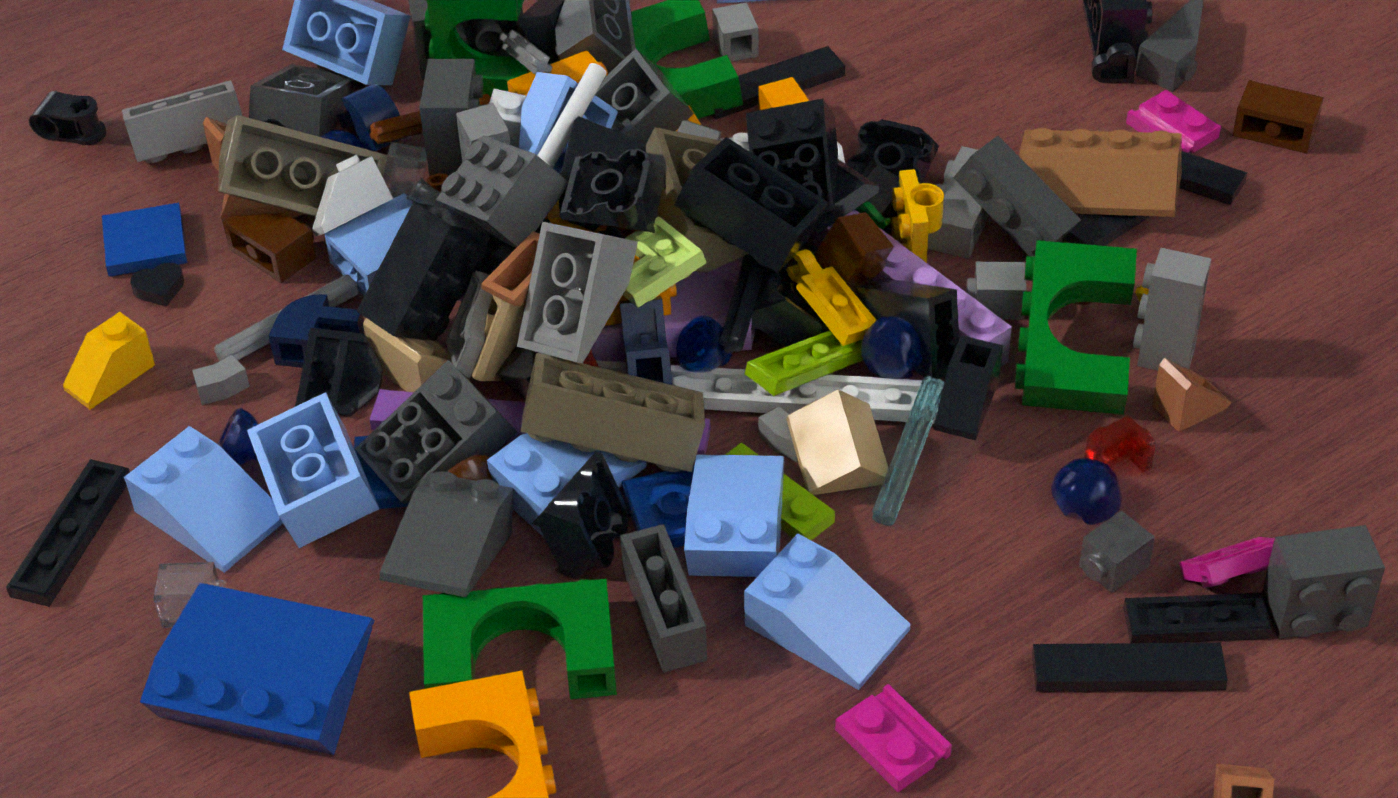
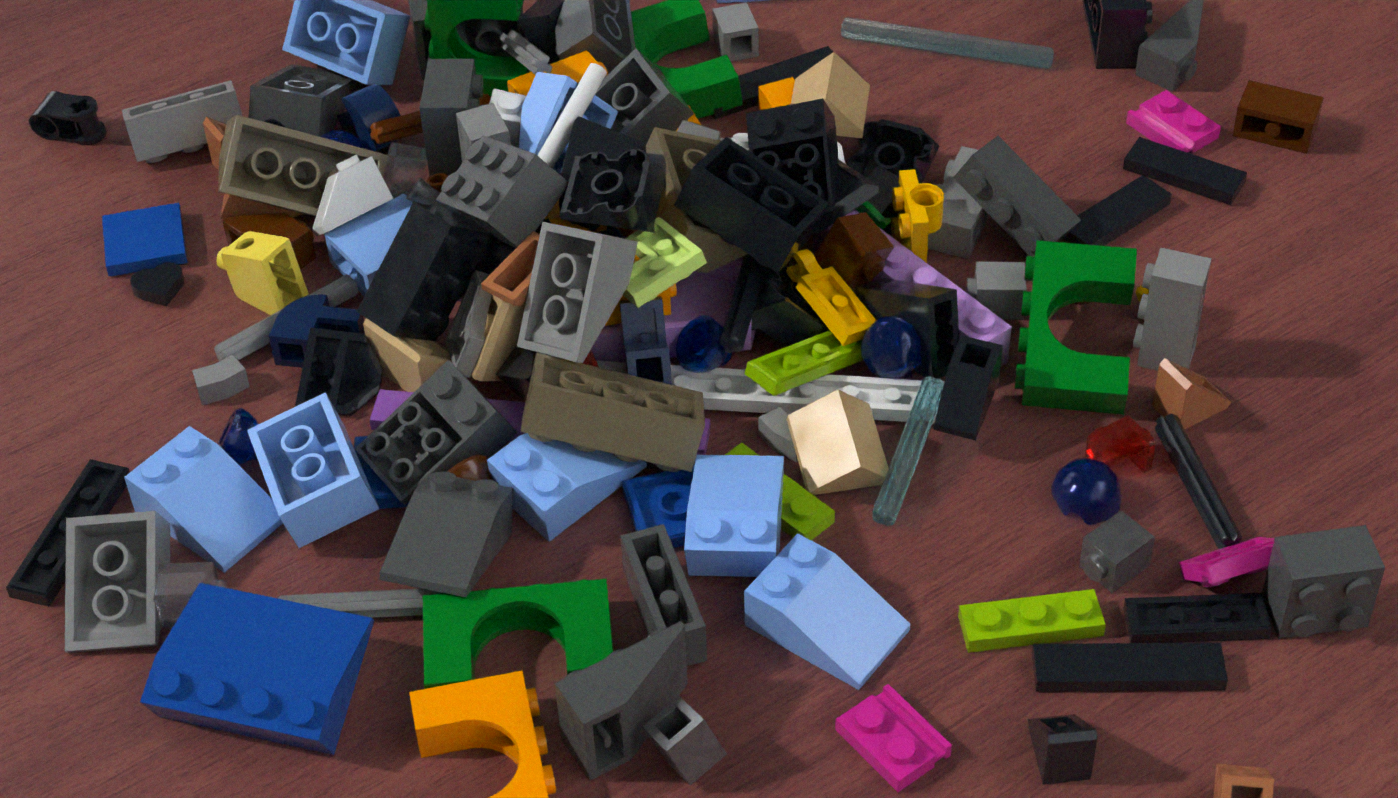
(108, 360): yellow slope -> none
(113, 580): none -> light grey slope
(263, 271): none -> light yellow torso
(368, 603): none -> light grey axle
(585, 519): black slope -> none
(612, 699): none -> dark grey slope
(684, 740): none -> flat silver brick
(842, 91): none -> tan slope
(947, 42): none -> clear light blue axle
(1031, 620): none -> lime plate
(1063, 748): none -> black slope
(1108, 170): medium nougat slope -> none
(1115, 65): black tile -> none
(1197, 481): none -> black axle

